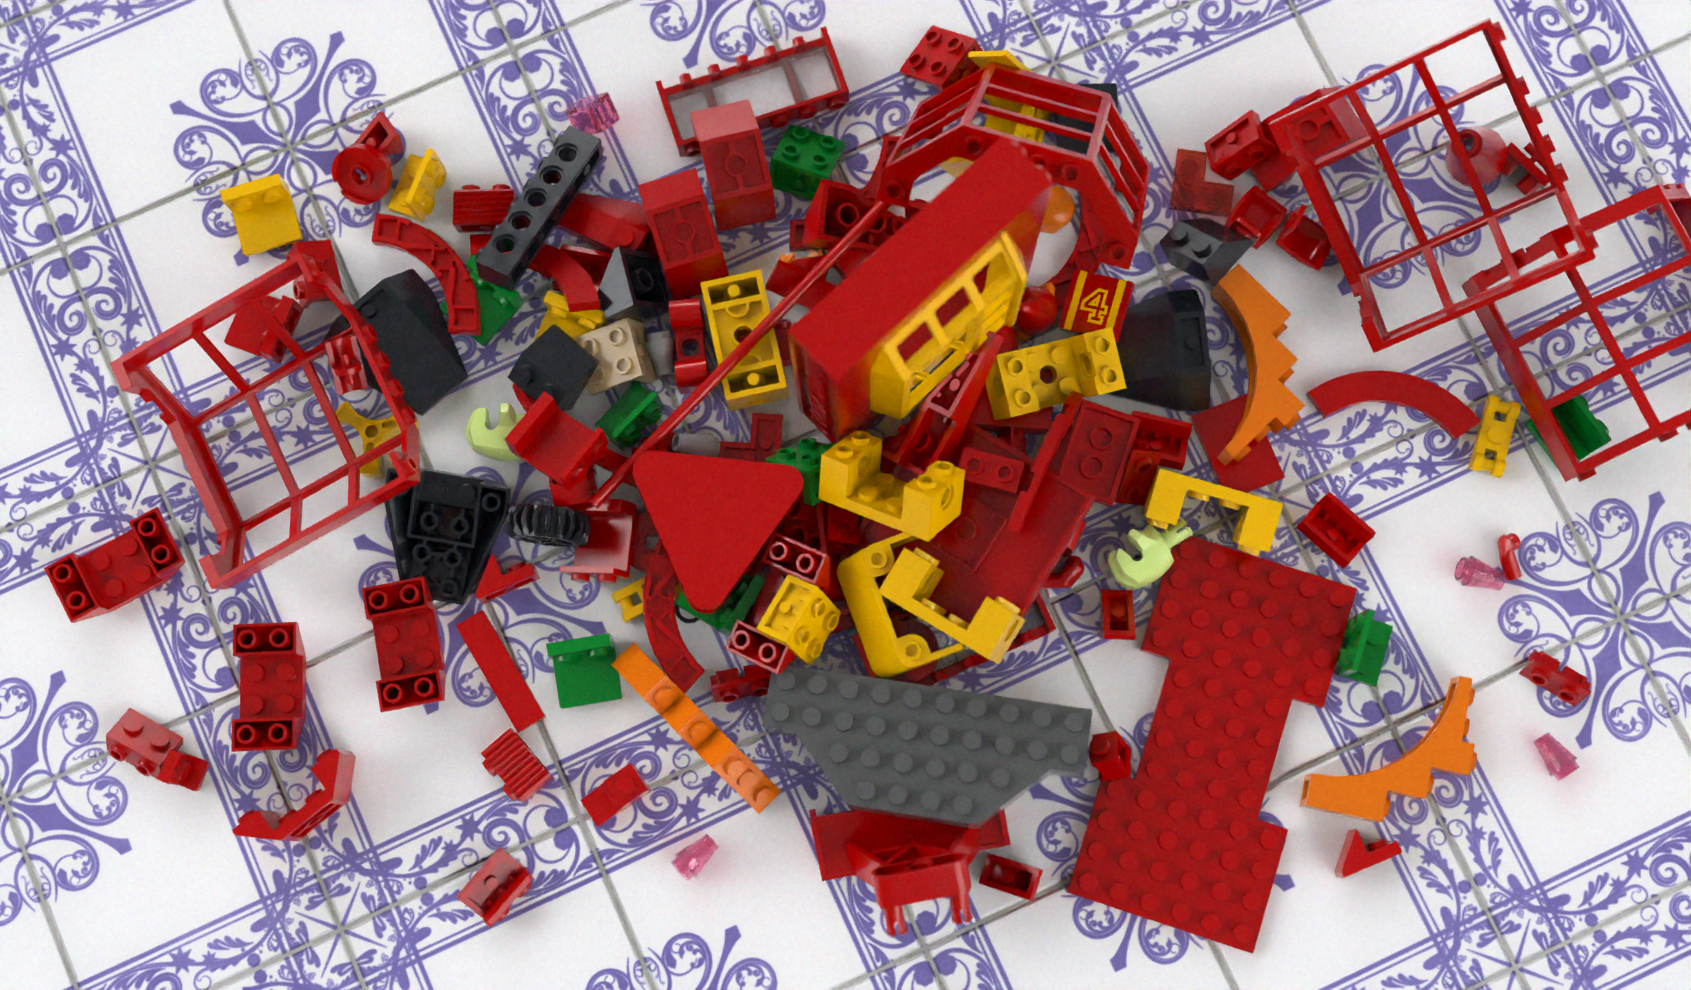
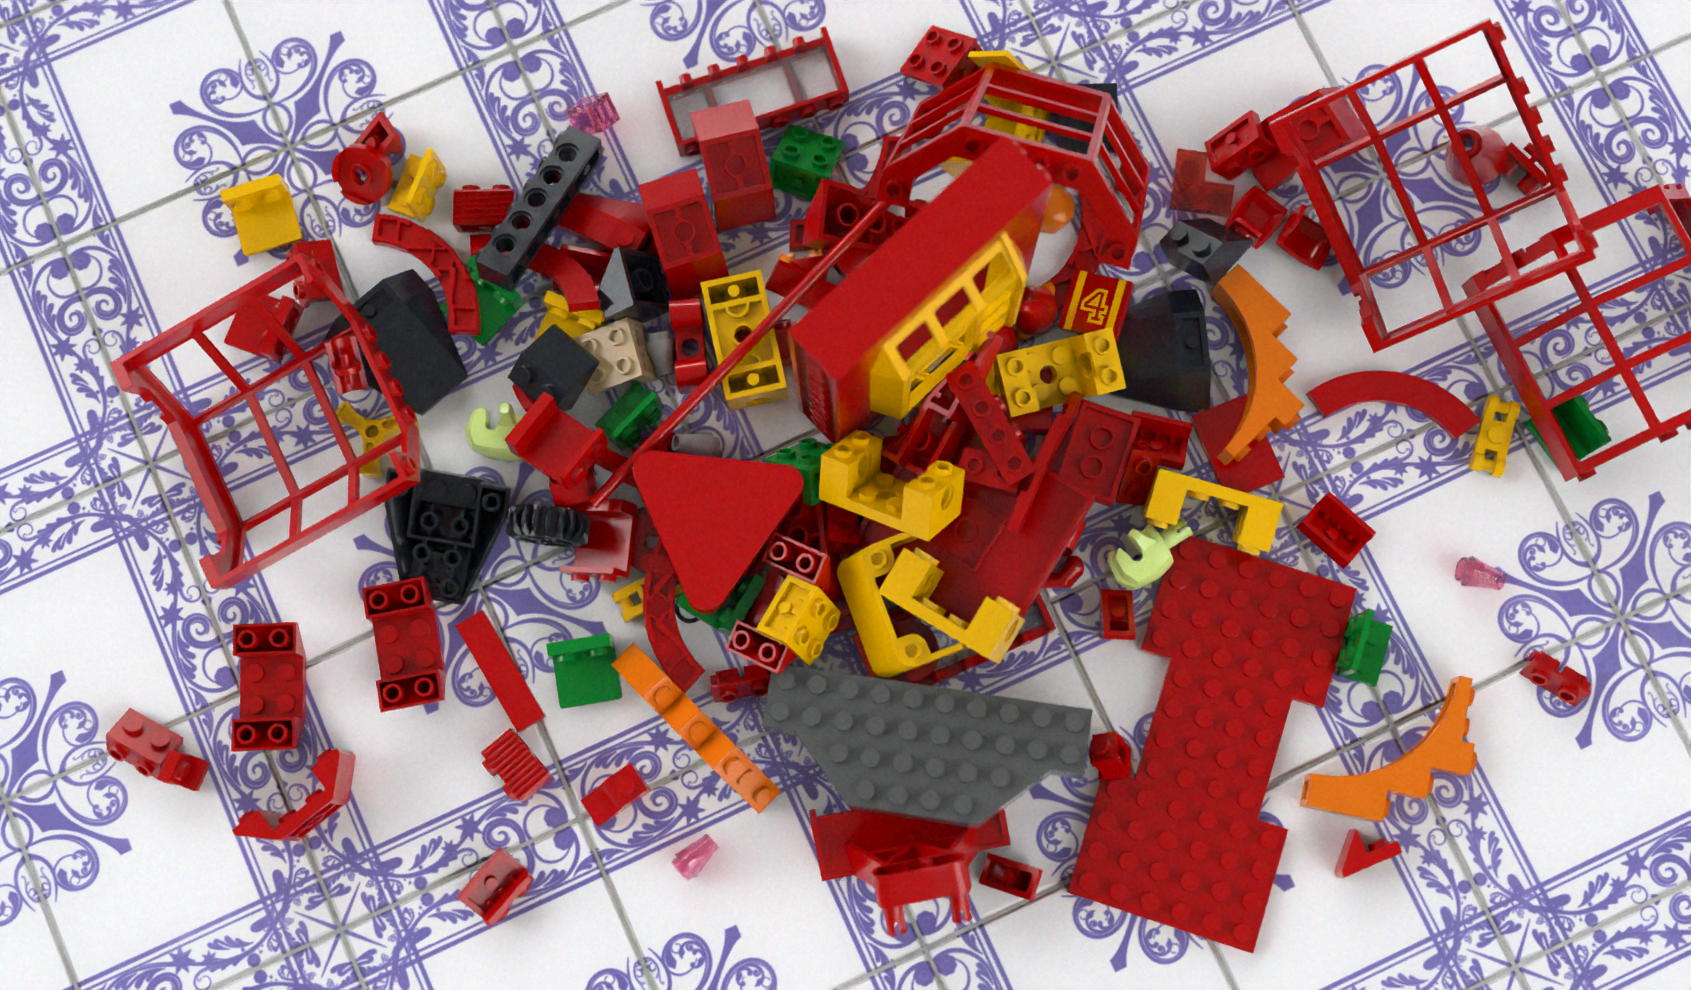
(117, 570): red slope -> none
(497, 583): red slope -> none
(764, 440): red plate -> none
(990, 423): none -> red bracket
(1507, 557): red arm -> none
(1556, 757): clear pink cone -> none

